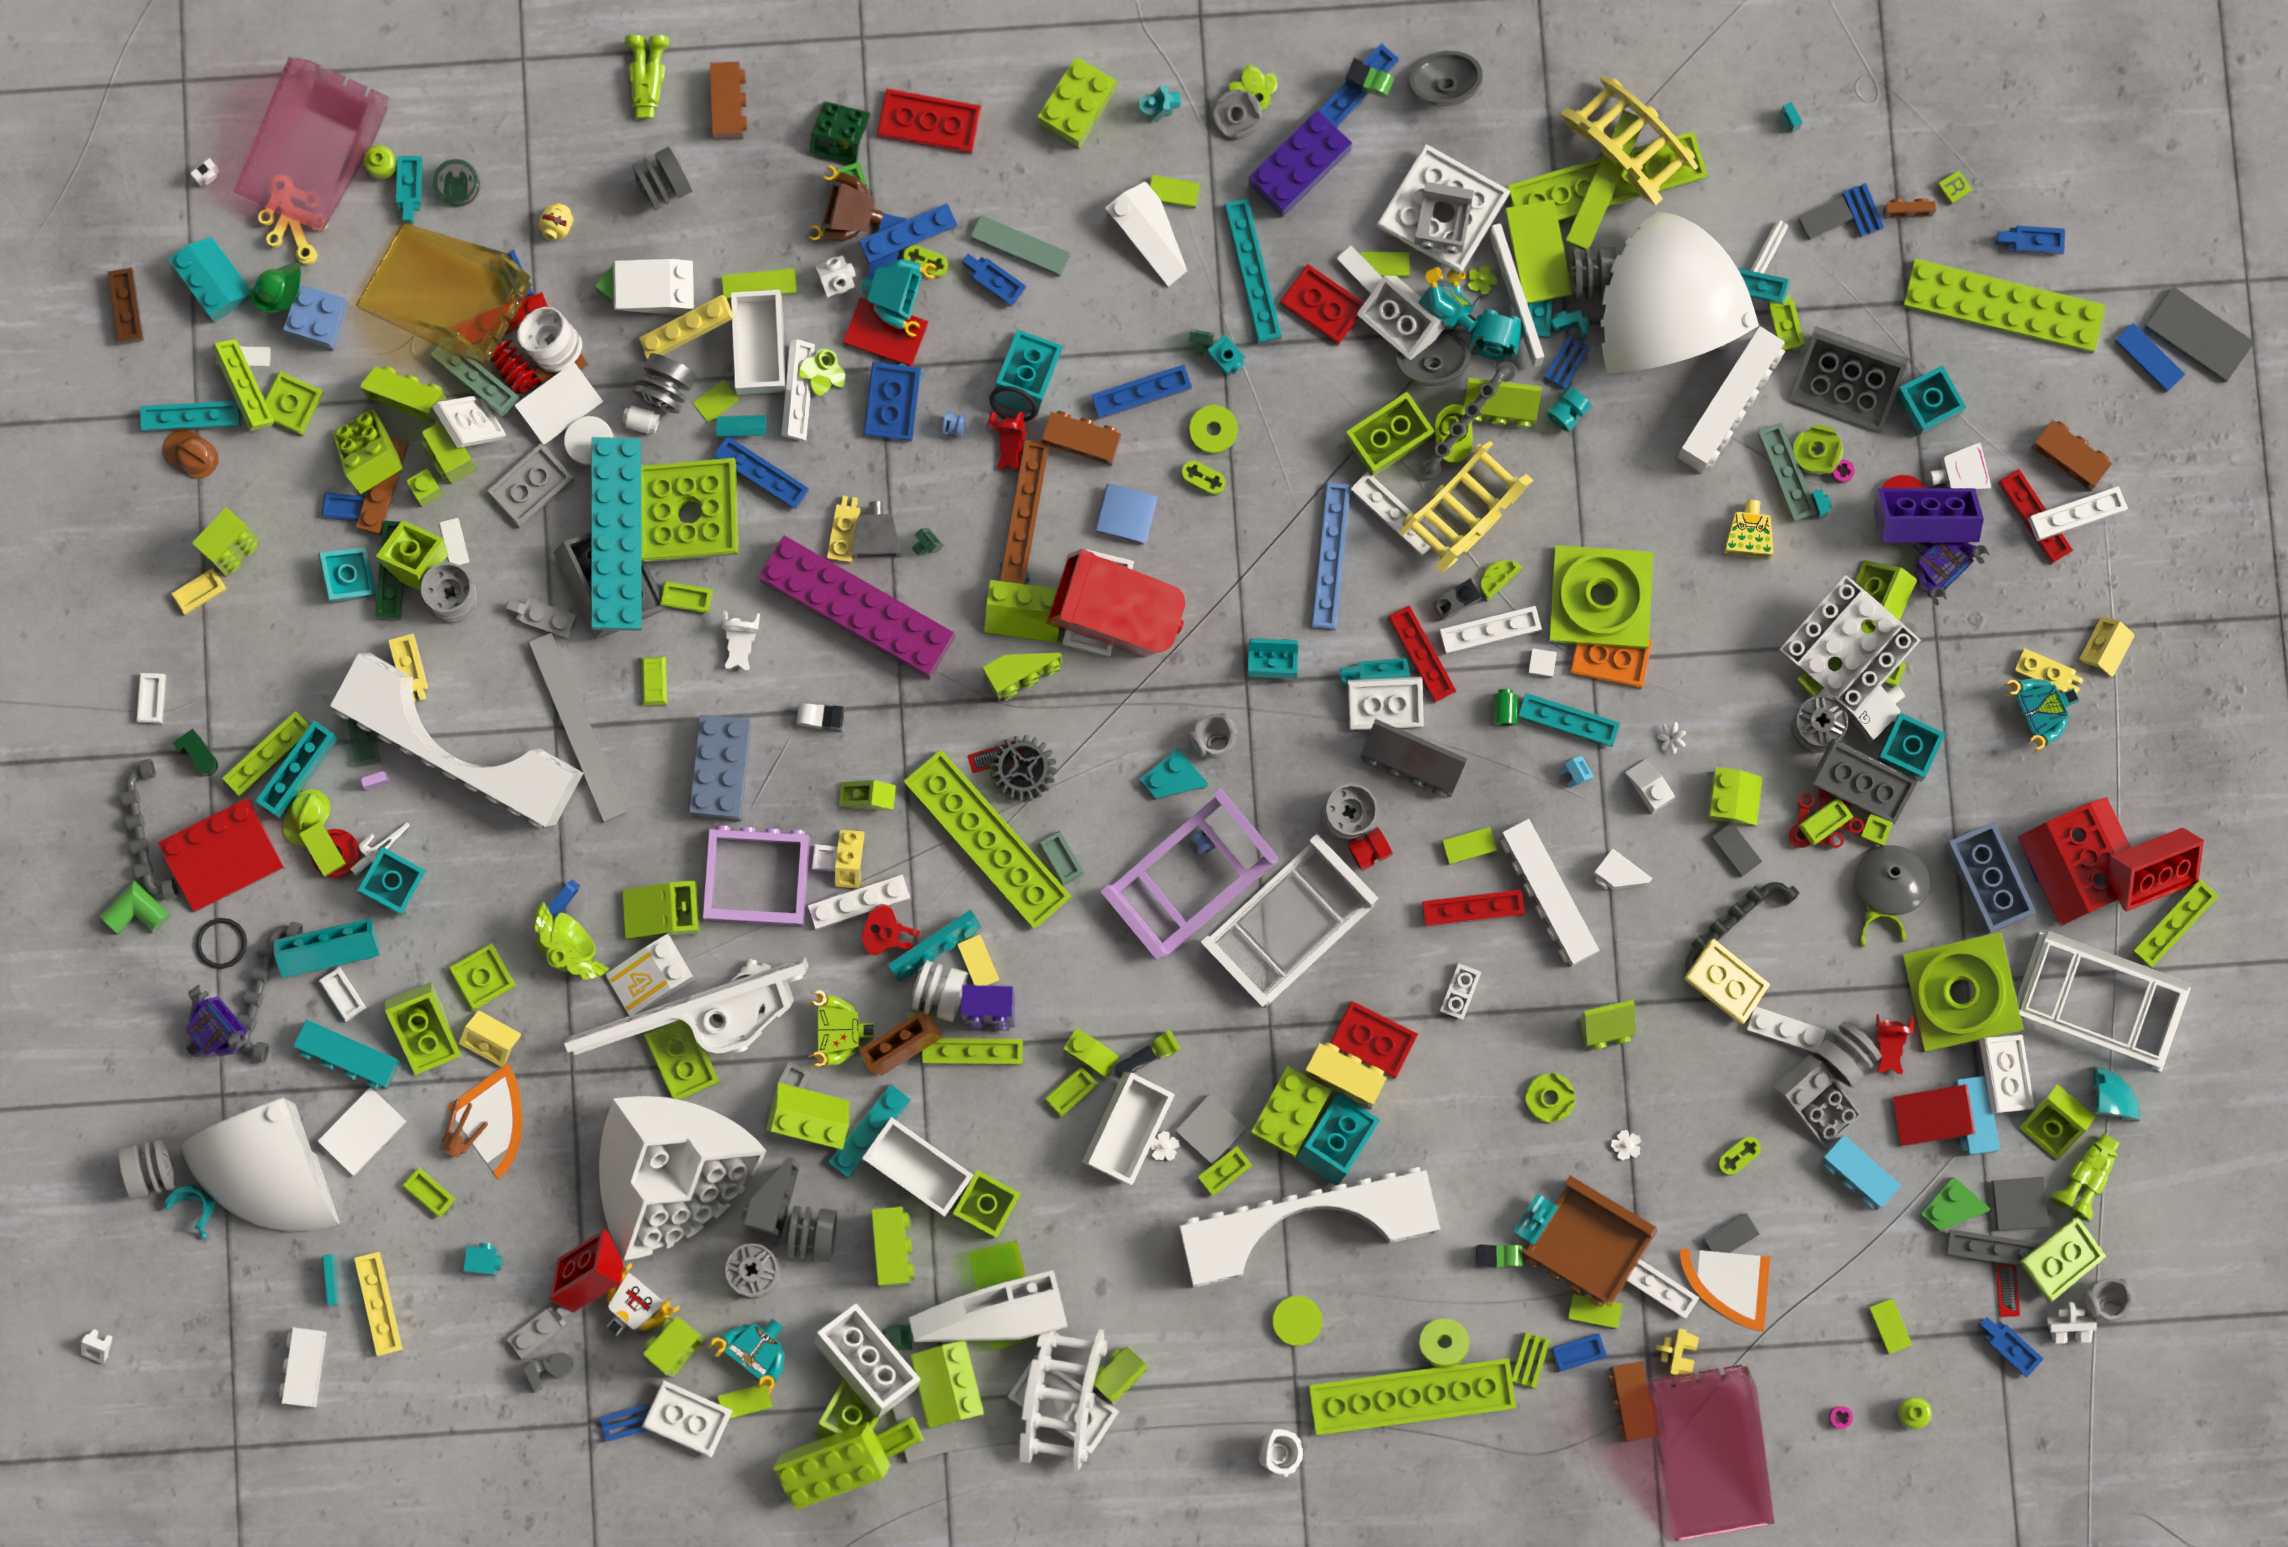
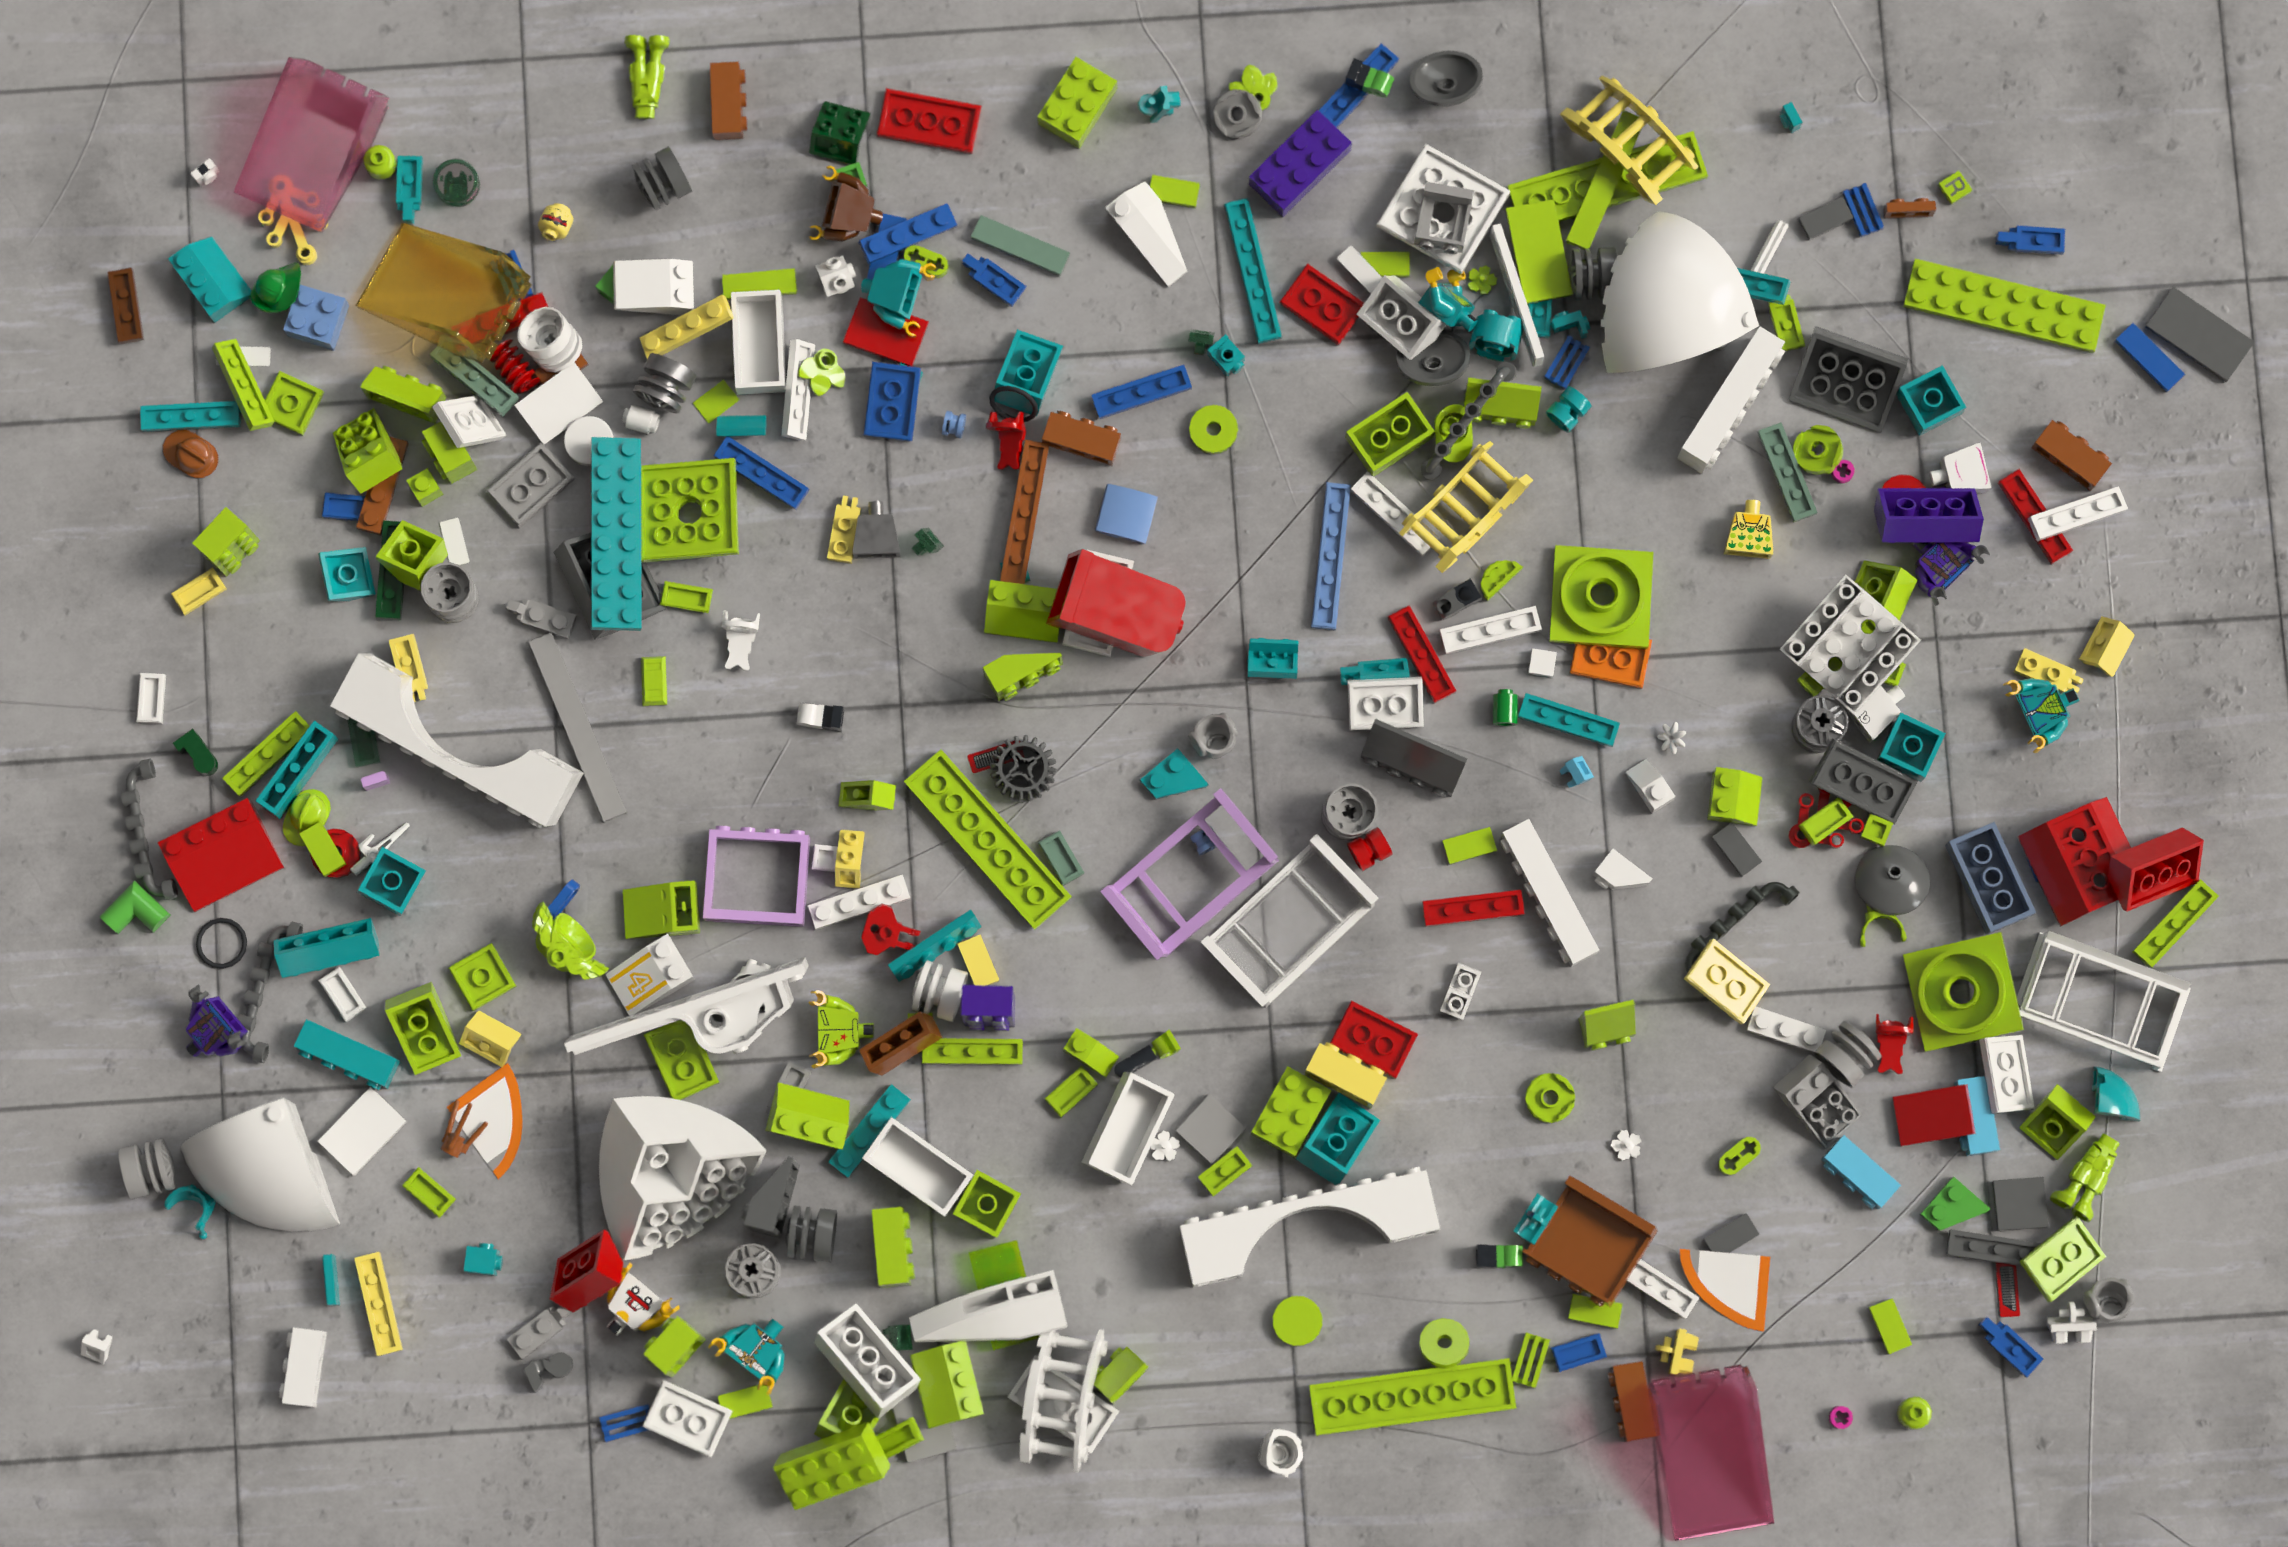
(720, 767): sand blue brick -> none
(856, 607): magenta brick -> none
(1201, 483): lime beam -> none
(1822, 503): teal plate -> none

